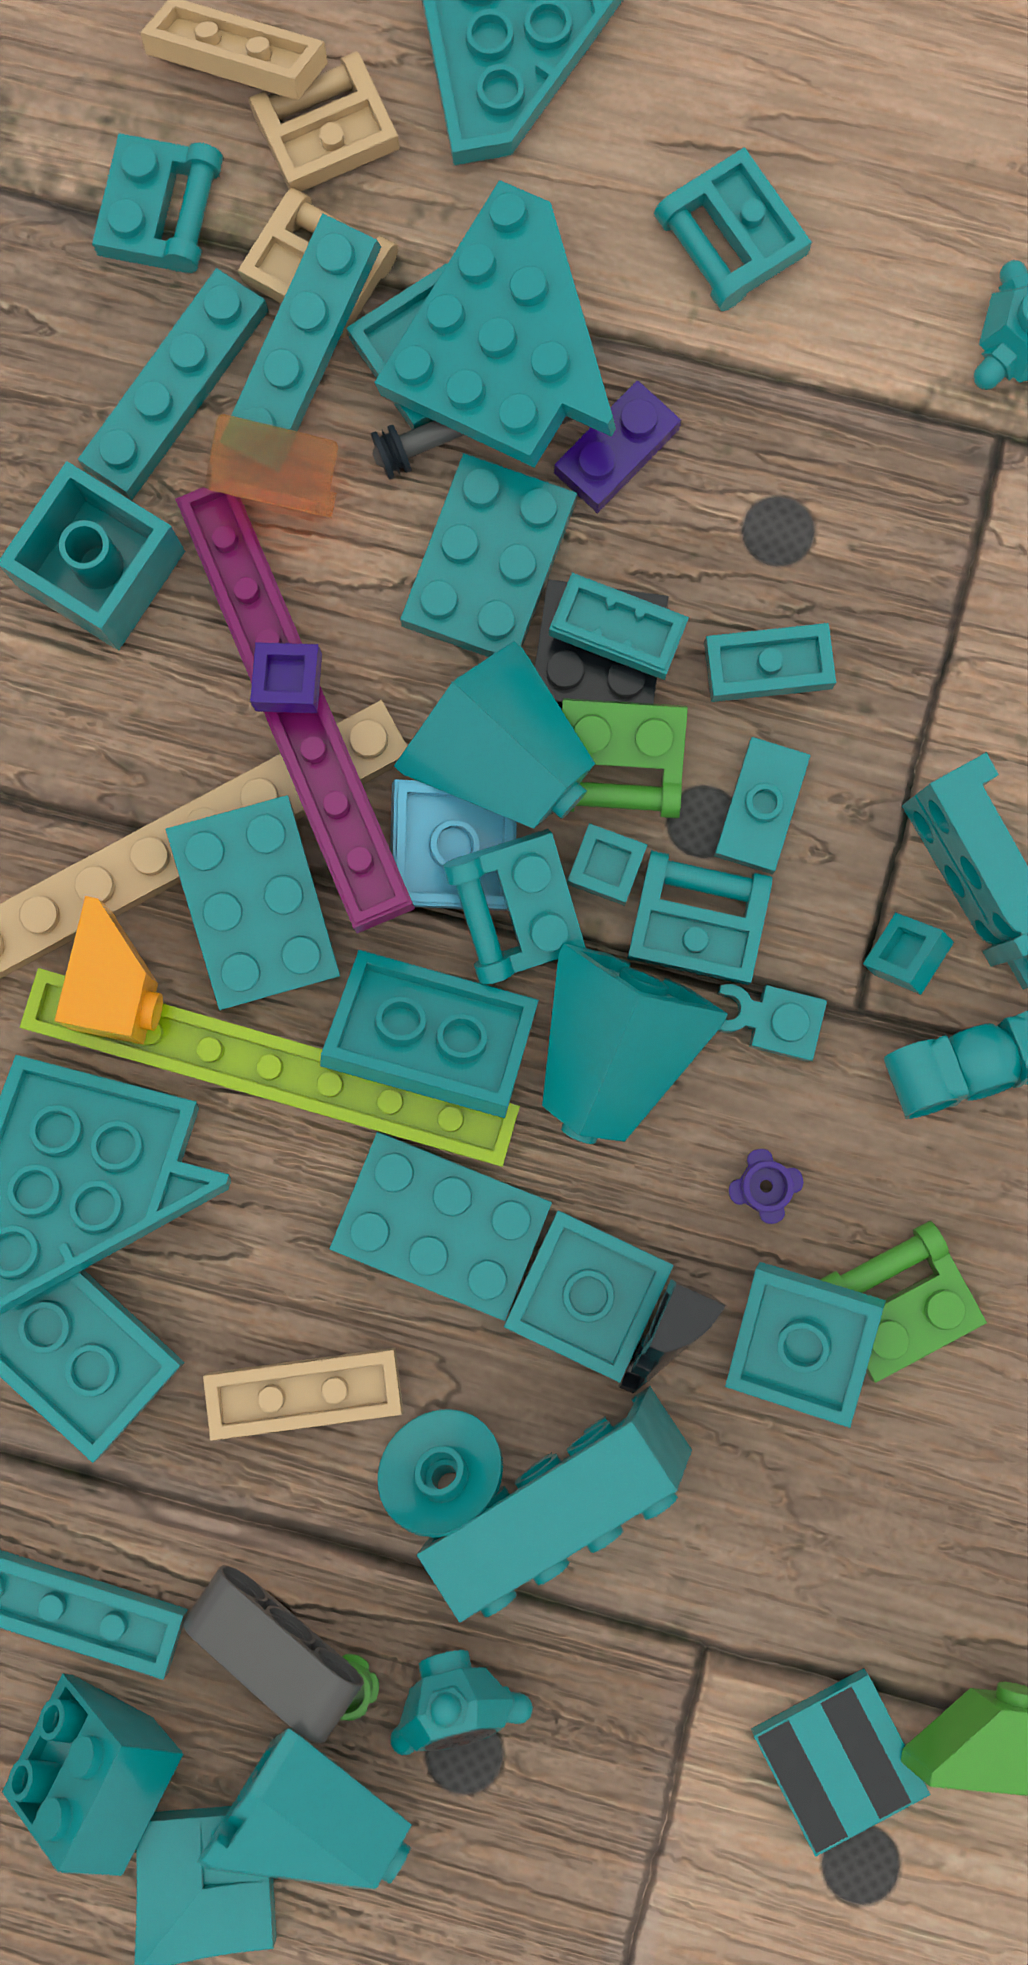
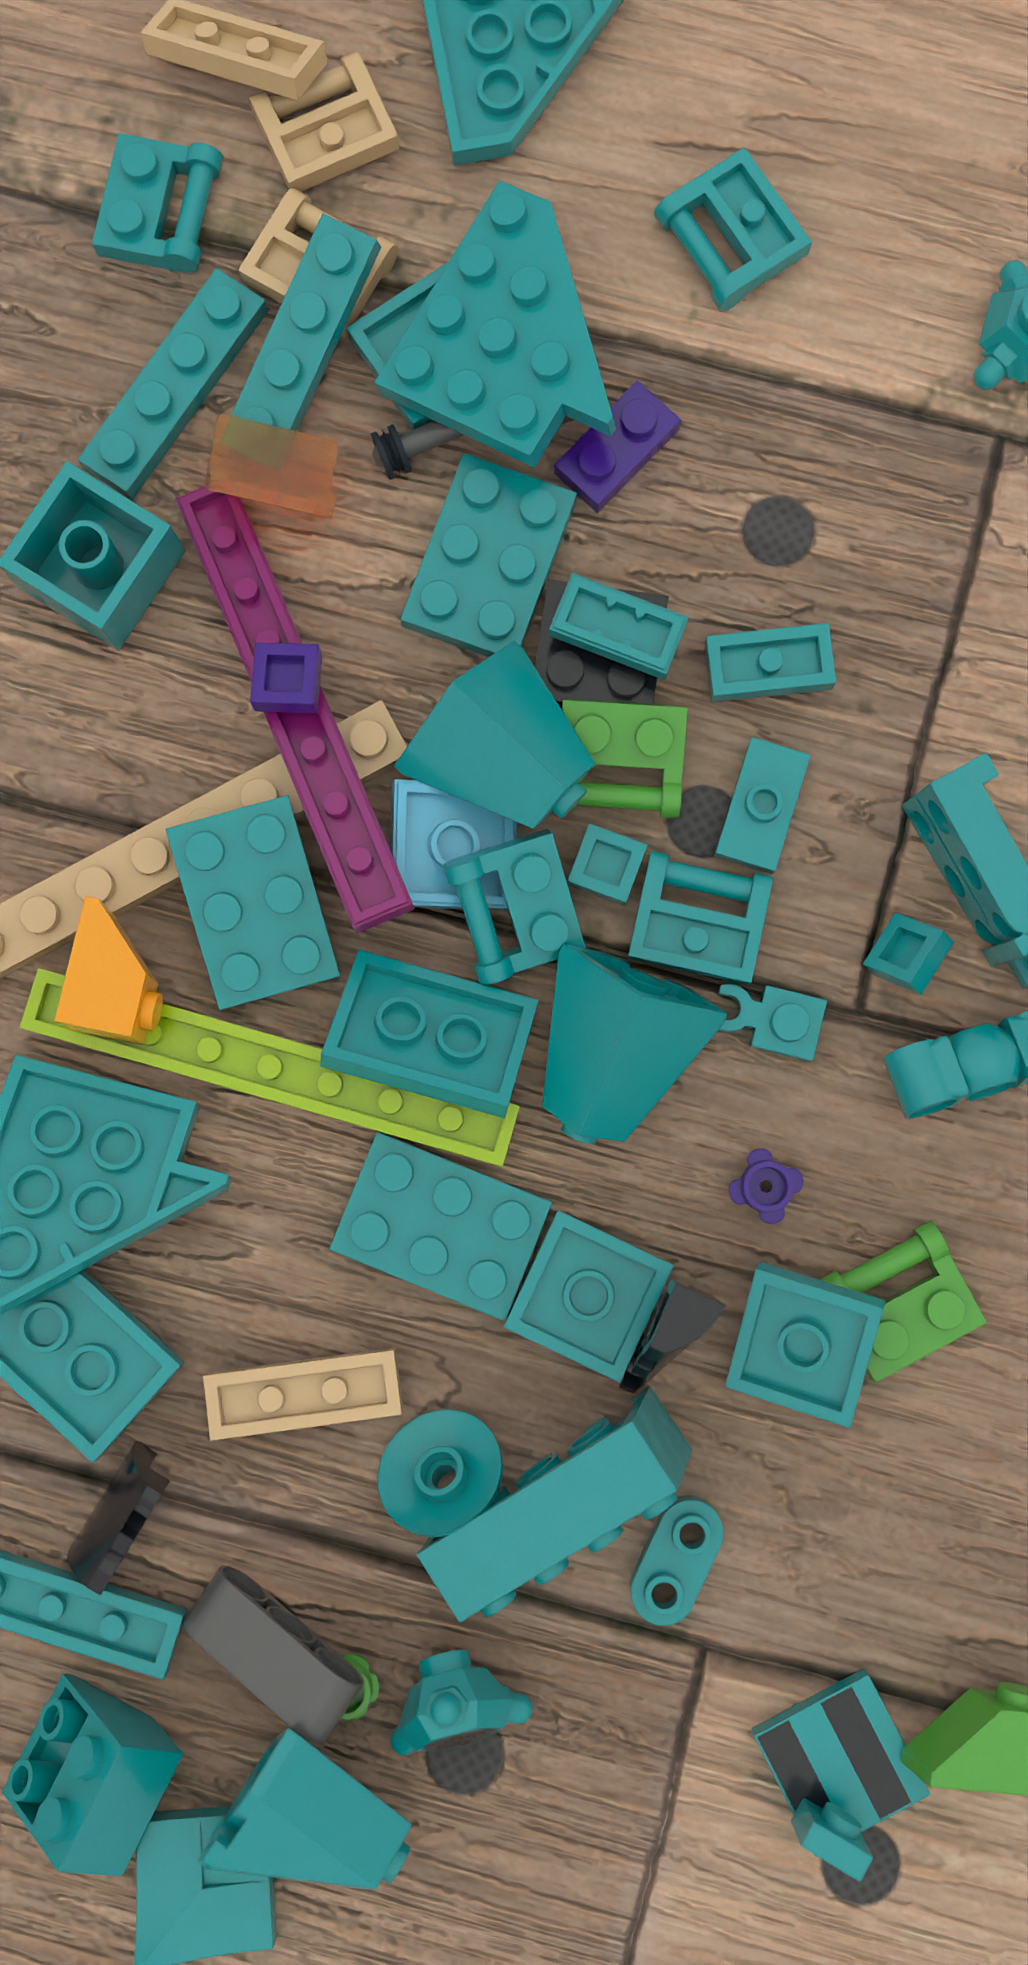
(116, 1519): none -> black slope
(675, 1561): none -> teal plate
(832, 1836): none -> teal plate

